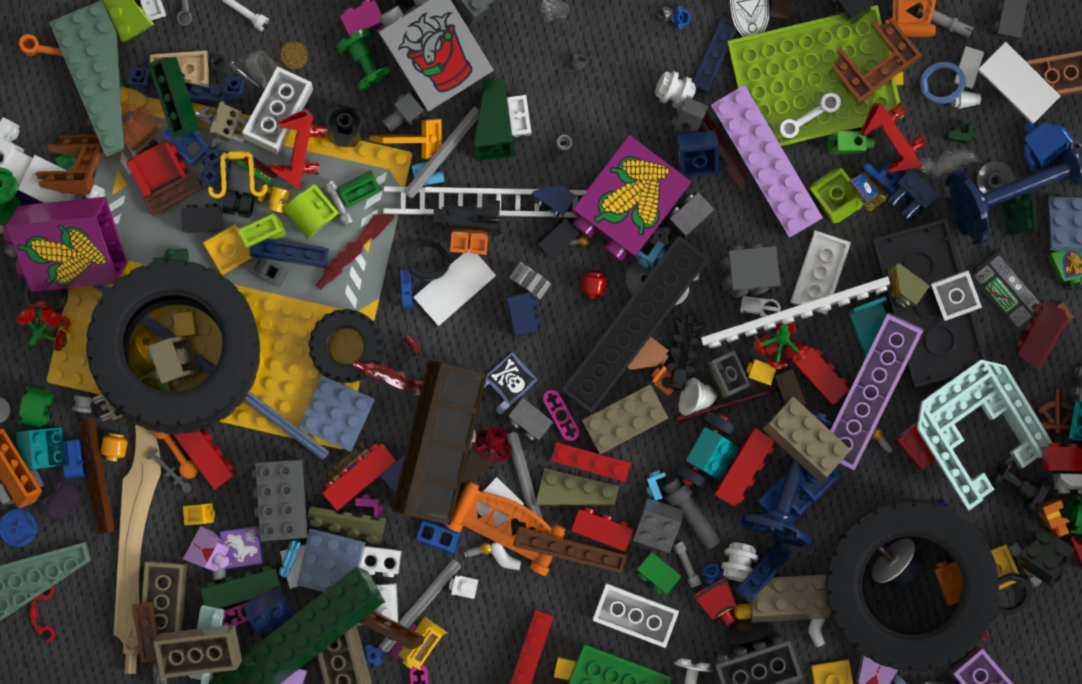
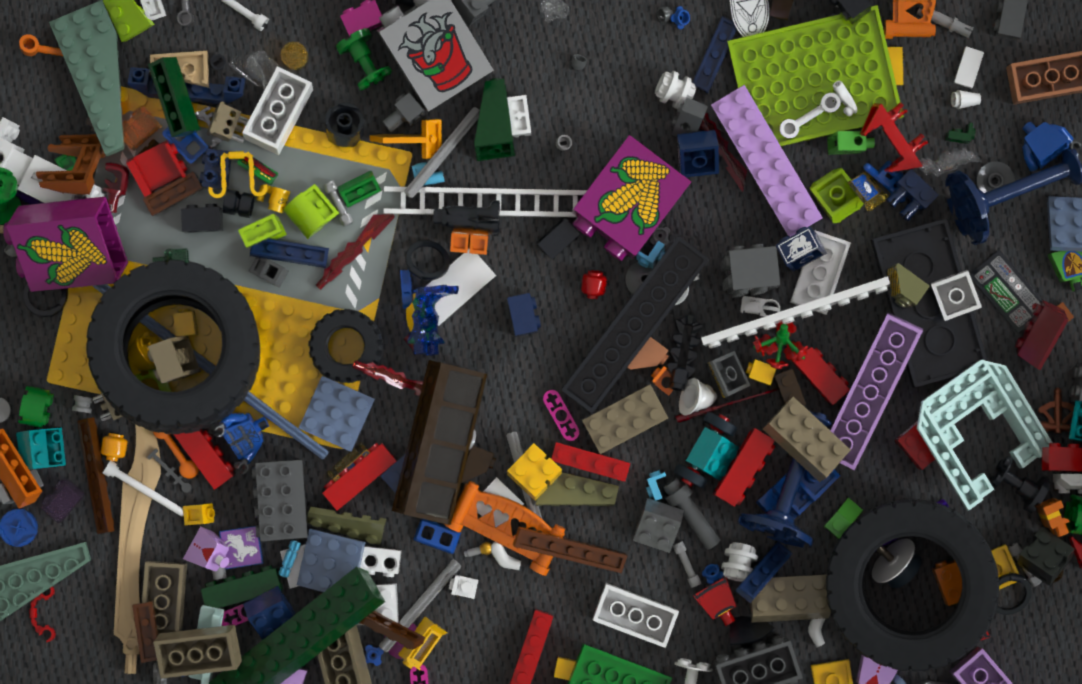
(45, 322): red plant -> none
(73, 463): blue piece -> none
(113, 470): none -> white piece
(119, 187): none -> dark red piece
(227, 250): yellow tile -> none
(242, 435): none -> torso
(302, 123): red hose -> none
(366, 500): magenta bracket -> none
(424, 327): none -> clear blue hips
(493, 441): dark red wheel -> none
(510, 380): flag -> none
(530, 280): light grey gear -> none
(530, 419): flat silver brick -> none
(533, 471): none -> yellow piece
(555, 198): dark blue slope -> none
(581, 240): pearl gold piece -> none
(602, 528): red brick -> none
(658, 572): green brick -> none
(693, 212): flat silver brick -> none
(742, 611): yellow piece -> none
(801, 248): none -> dark blue brick
(843, 518): none -> bright green slope
(845, 98): none -> white arm
(867, 322): teal piece -> none
(878, 436): piece -> none
(902, 57): dark orange wedge -> none
(942, 100): medium blue piece -> none
(1019, 83): white tile -> none
(1020, 215): clear green bracket -> none

